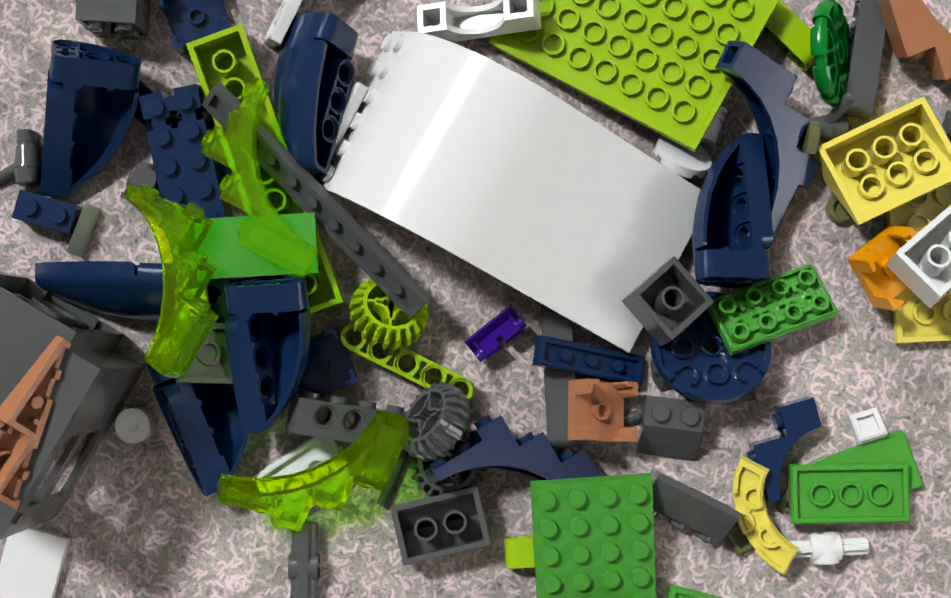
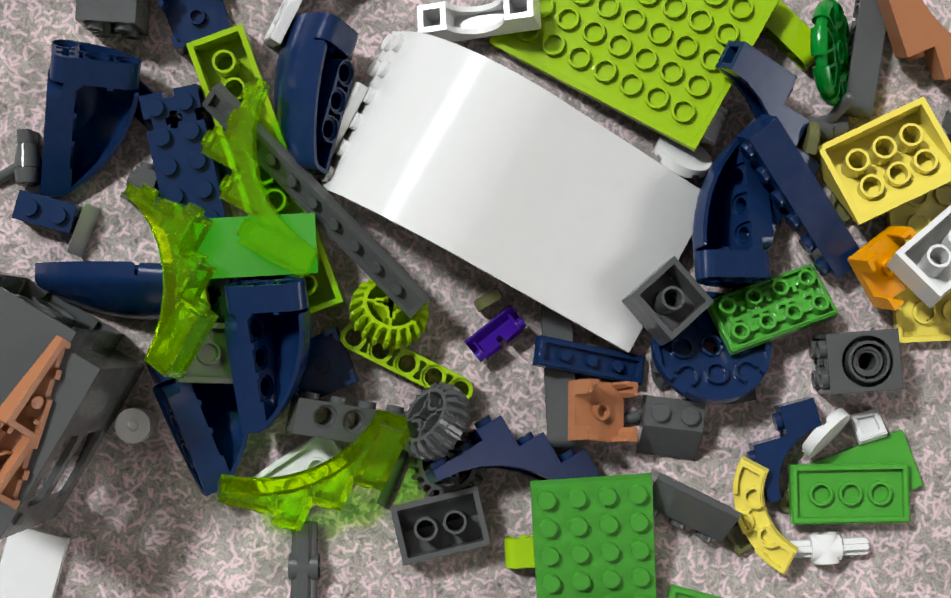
(488, 299): none -> olive tile
(798, 194): none -> dark blue brick
(825, 434): none -> white tile
(838, 366): none -> dark grey brick

